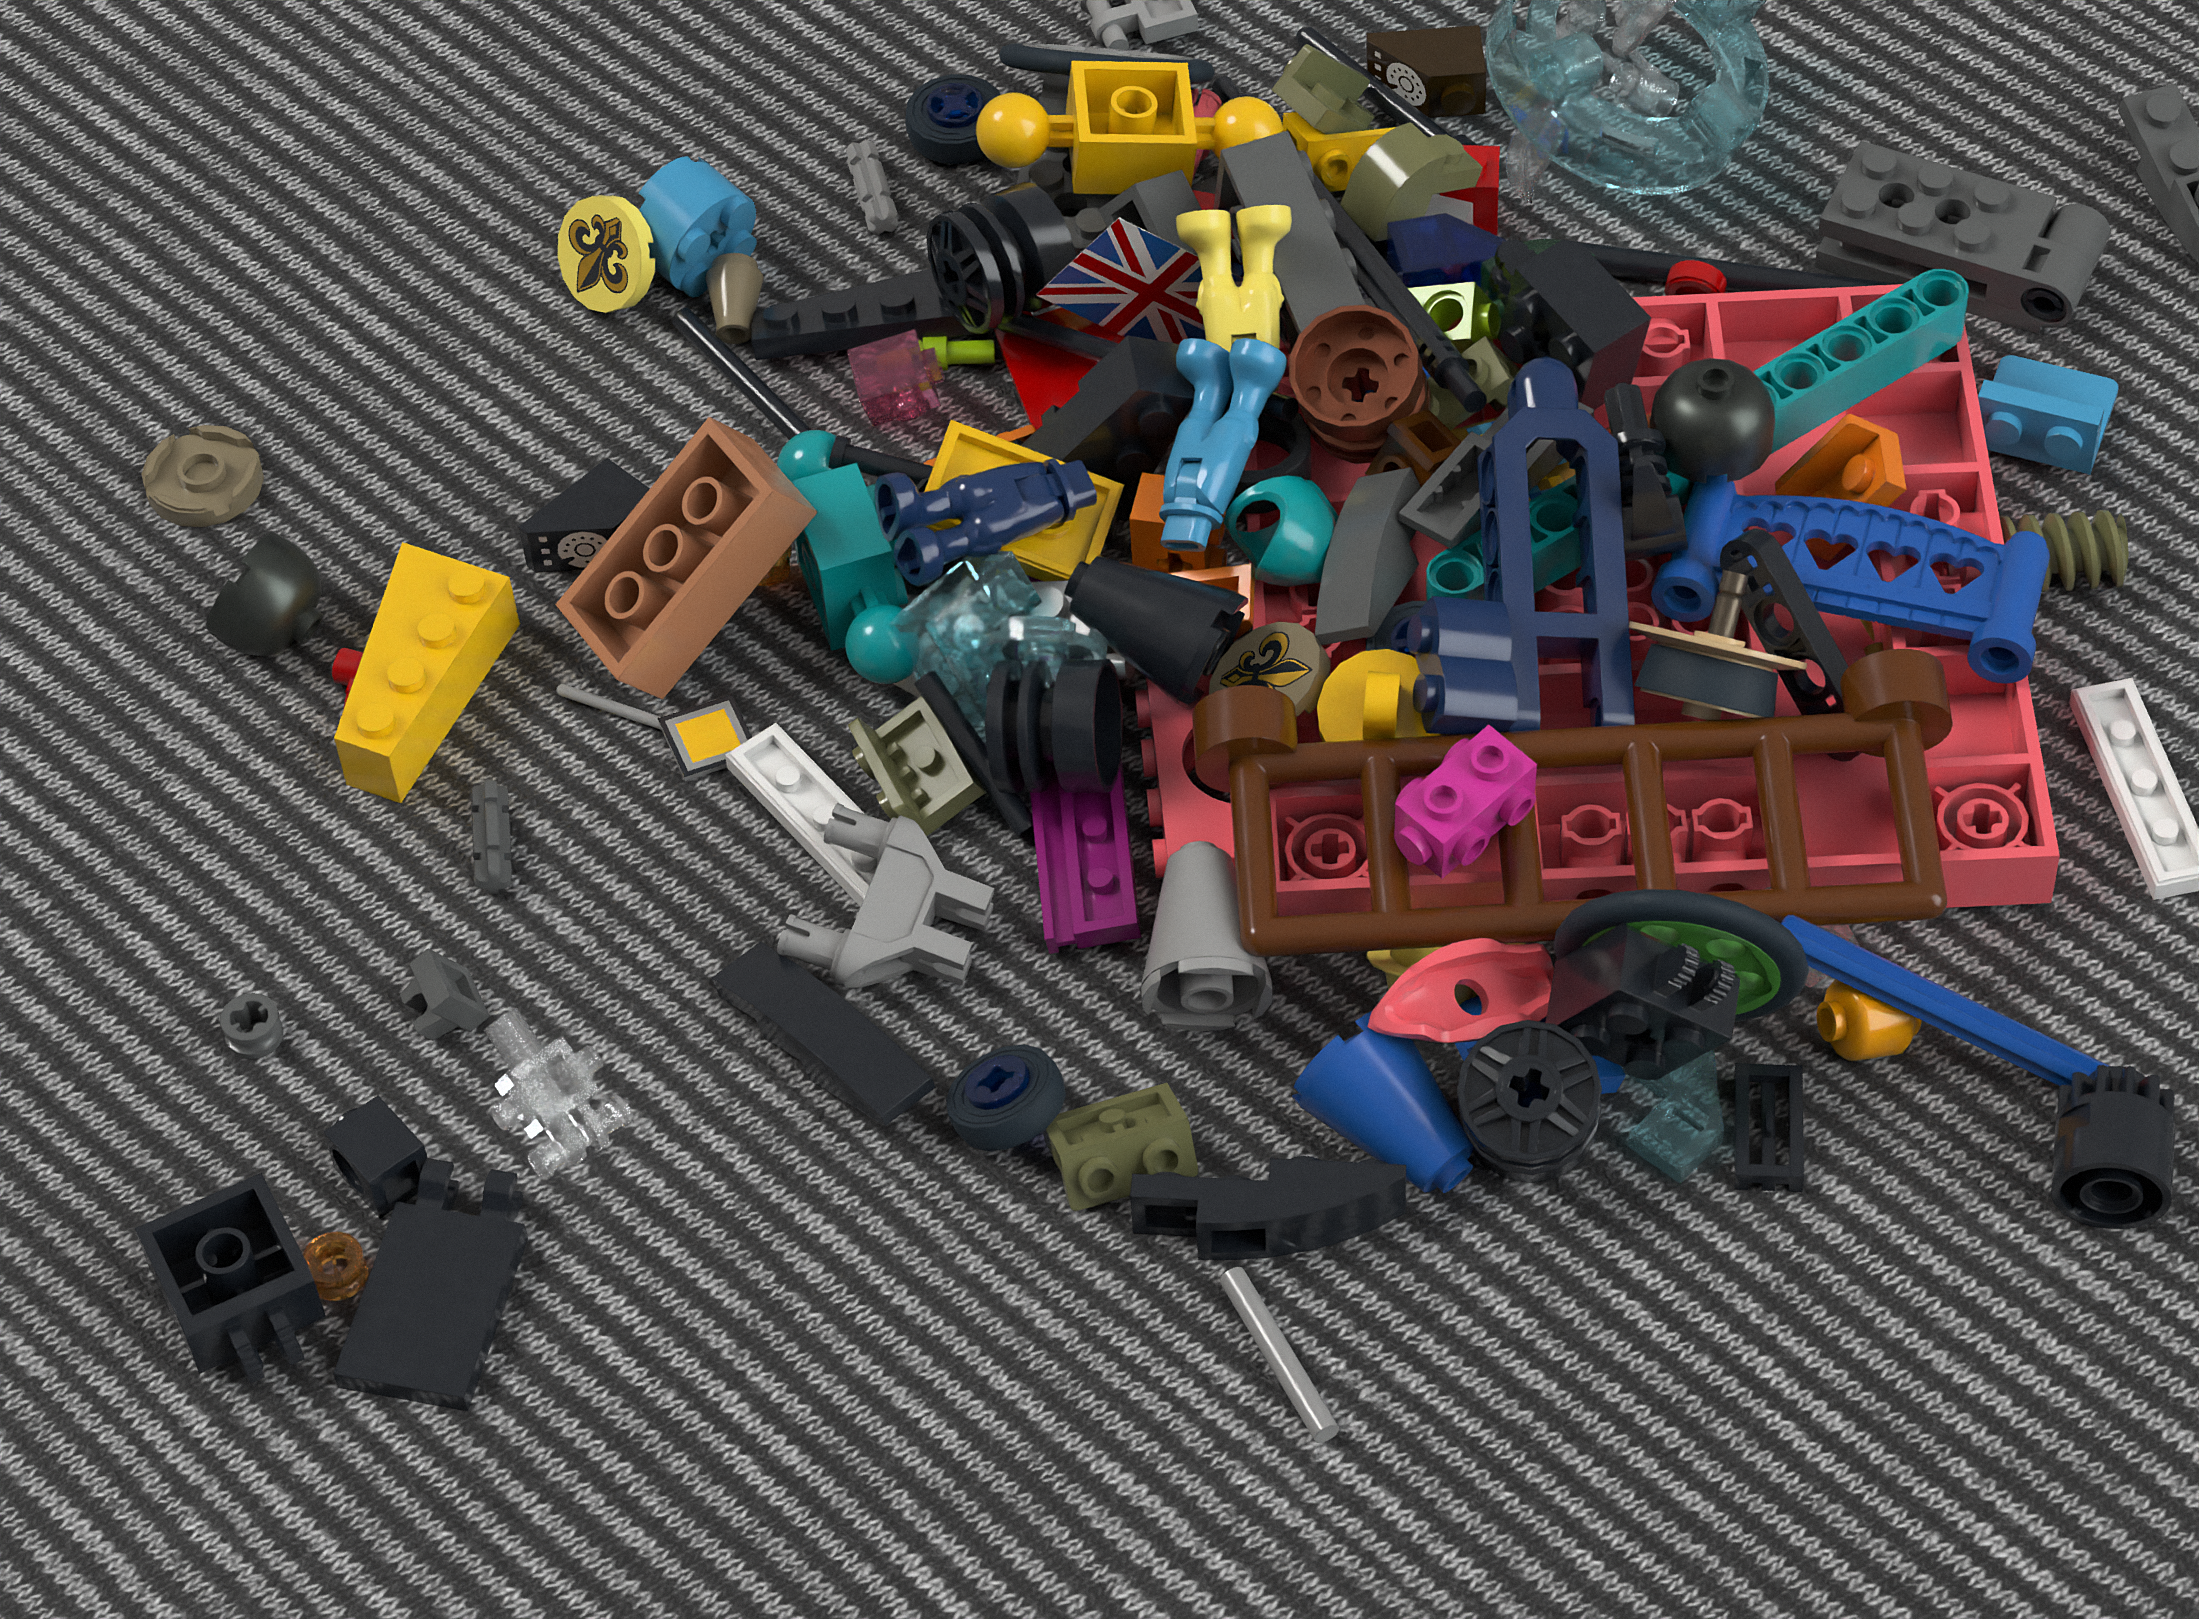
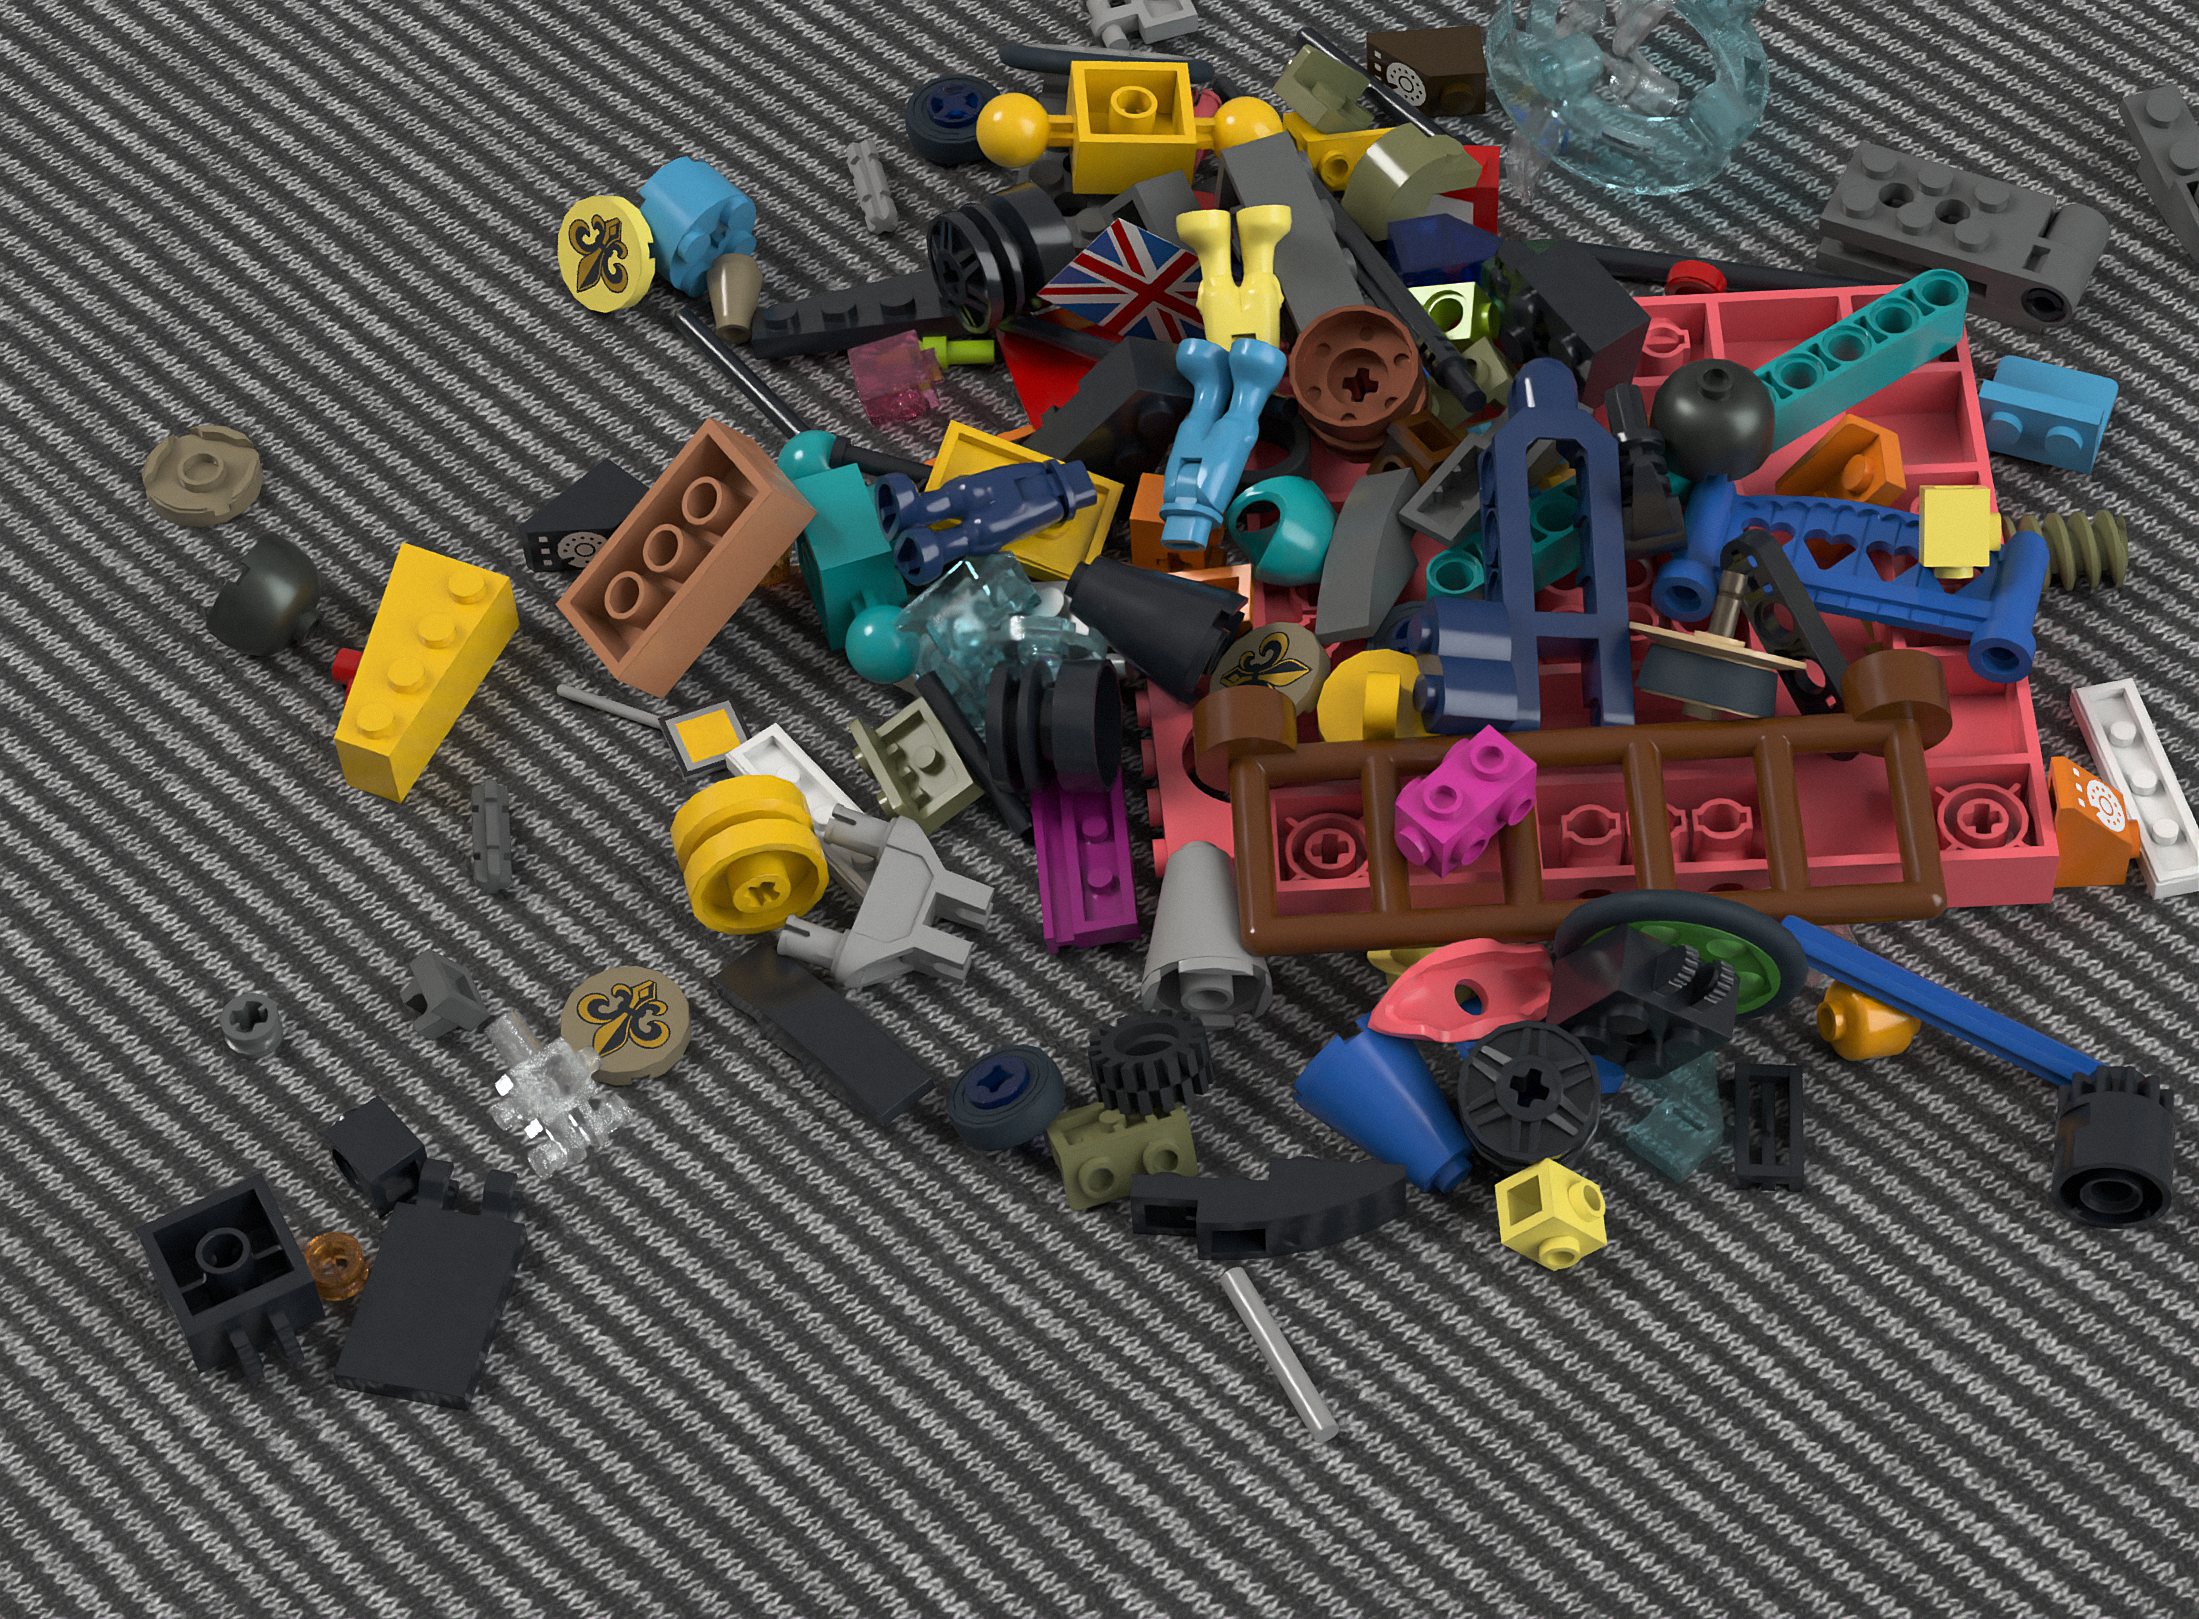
(631, 1020): none -> dark tan tile
(749, 854): none -> yellow wheel
(1151, 1062): none -> black tyre
(1551, 1214): none -> light yellow brick
(1956, 529): none -> light yellow brick
(2089, 827): none -> orange slope

